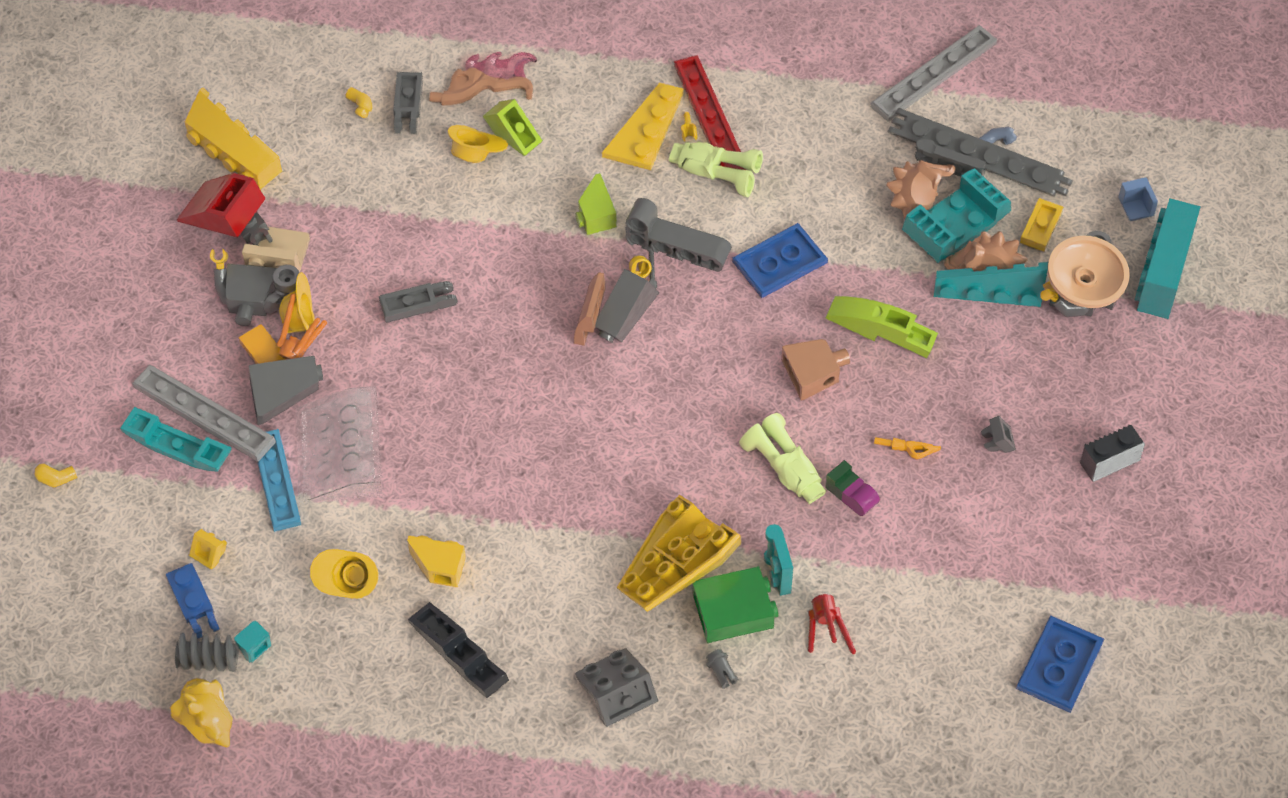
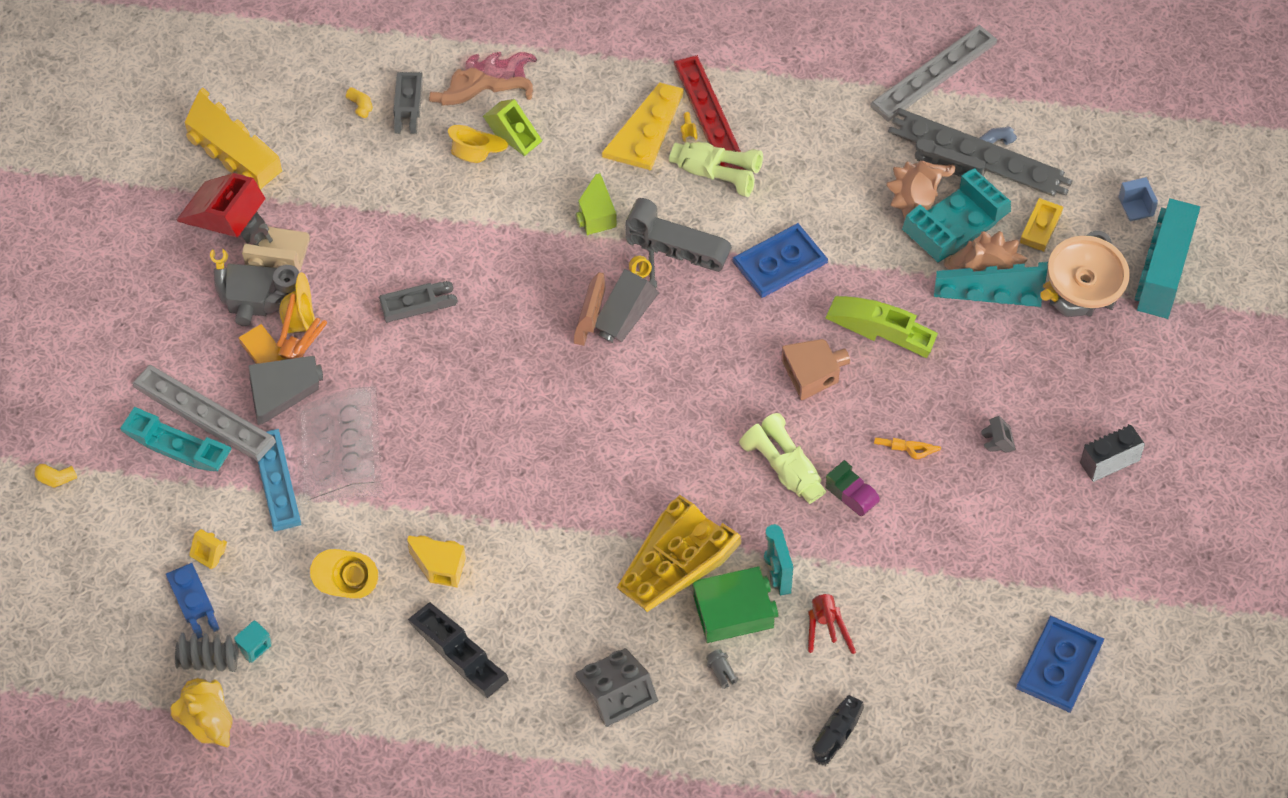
(837, 729): none -> black hinge

